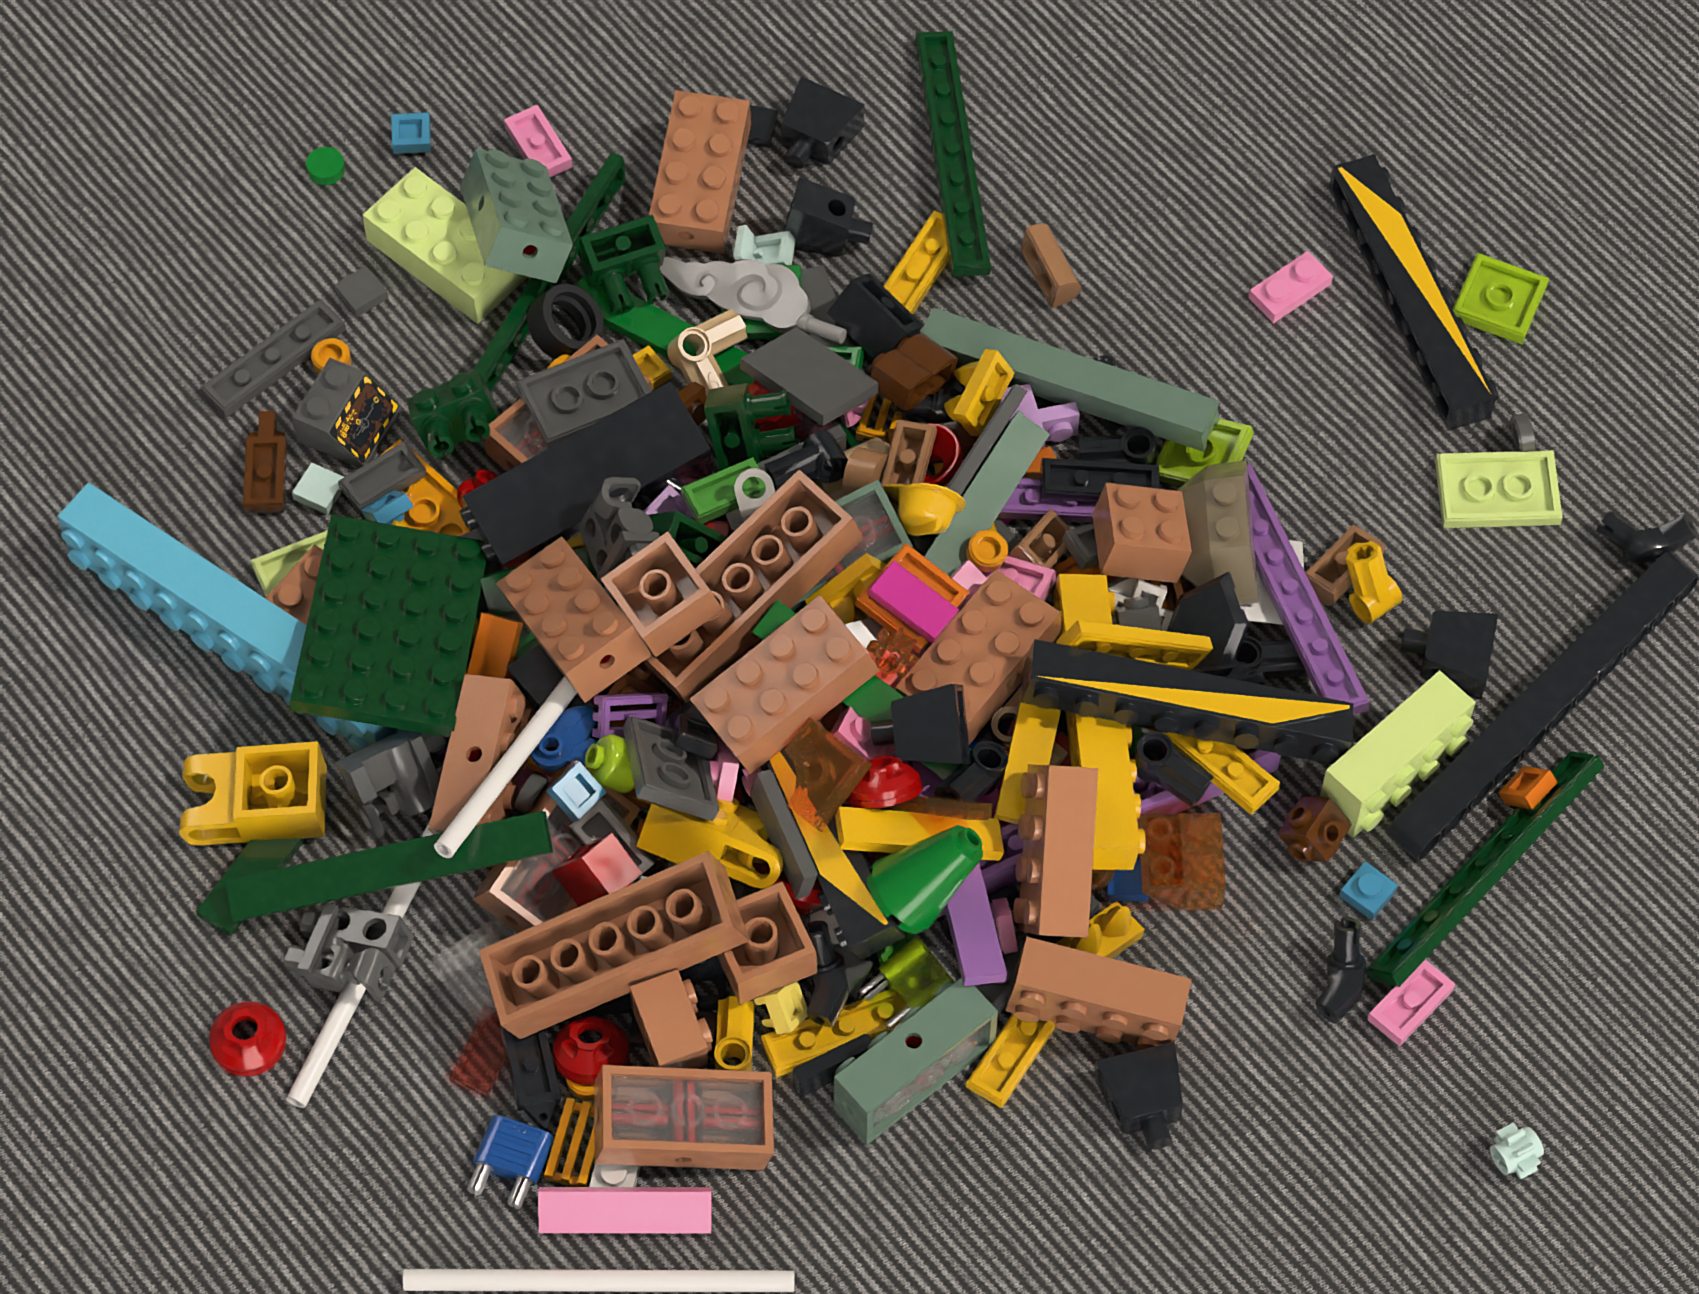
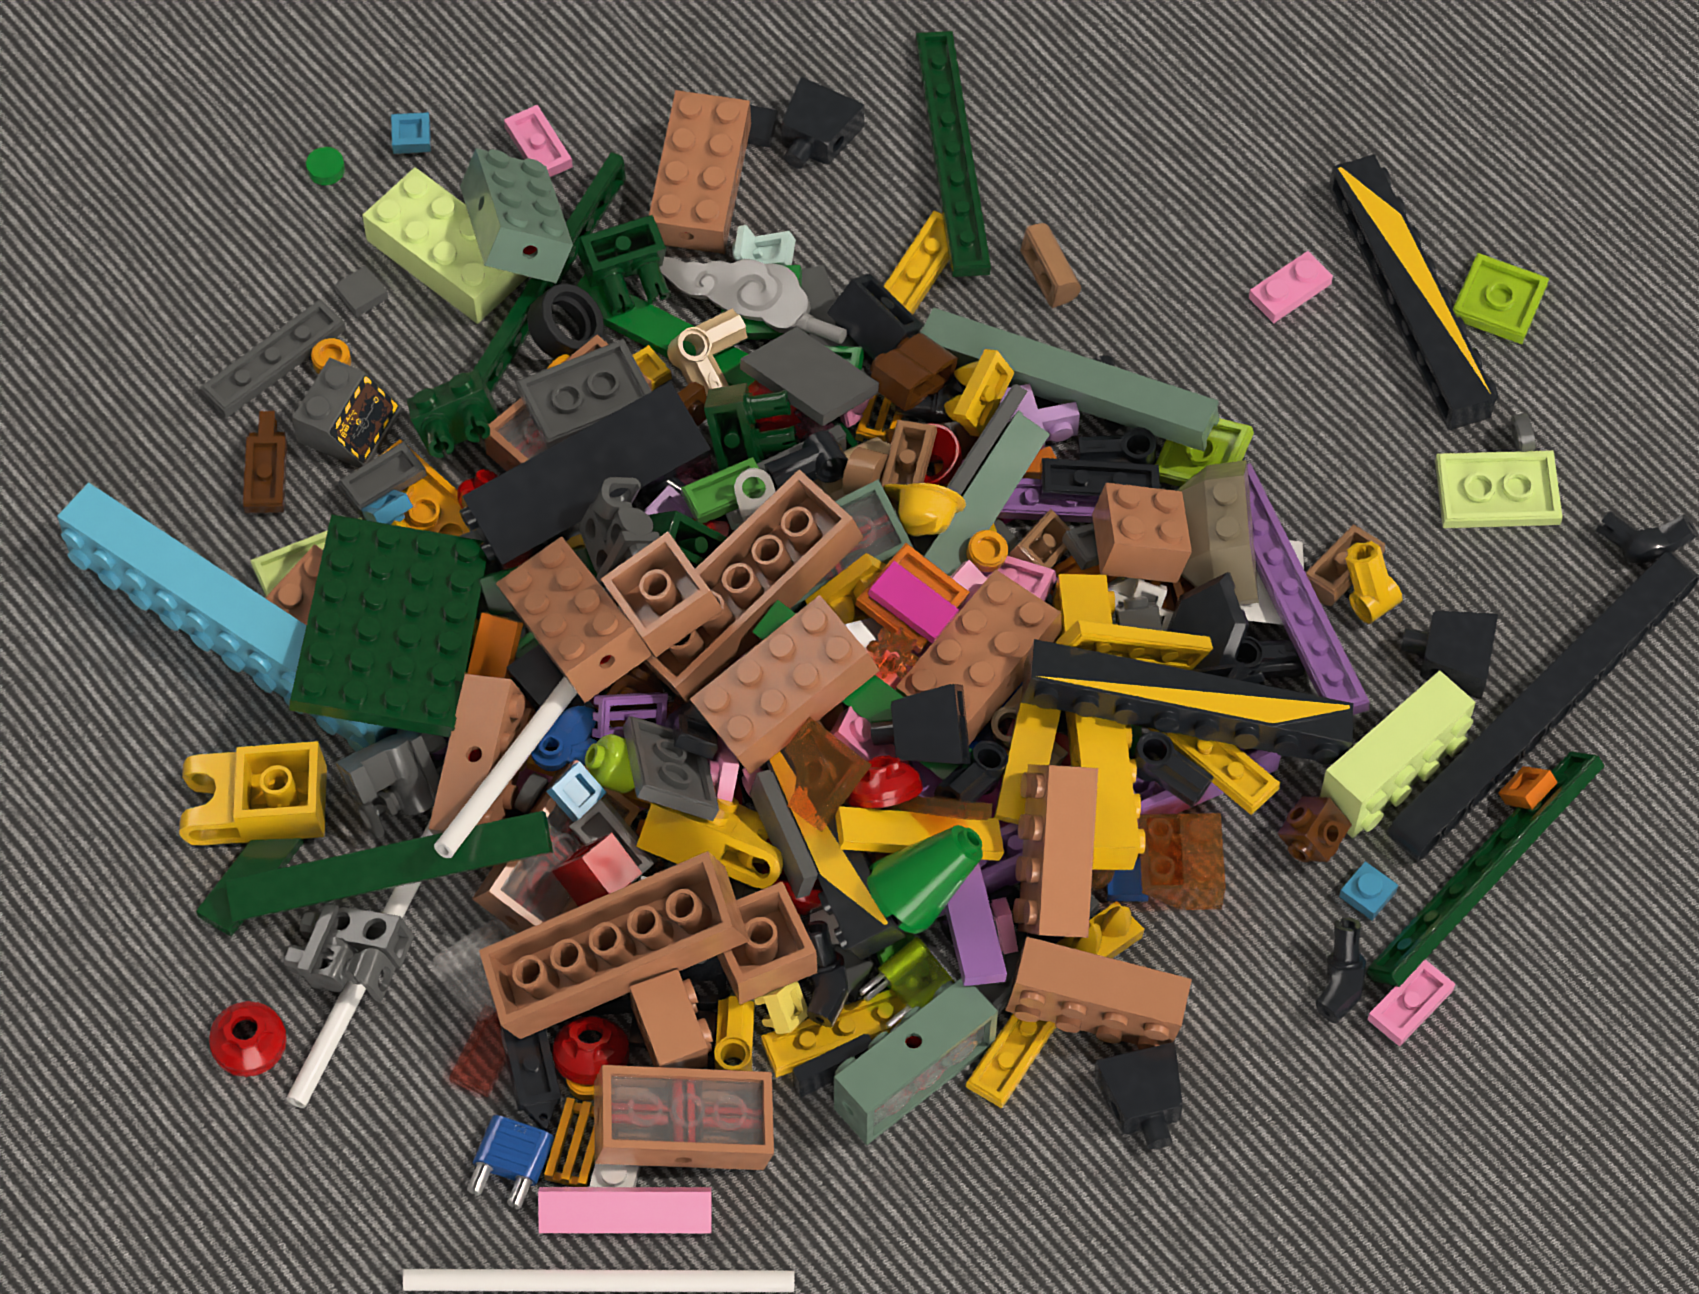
(318, 488): light aqua tile -> none
(824, 220): black torso -> none
(1516, 1150): light aqua gear -> none

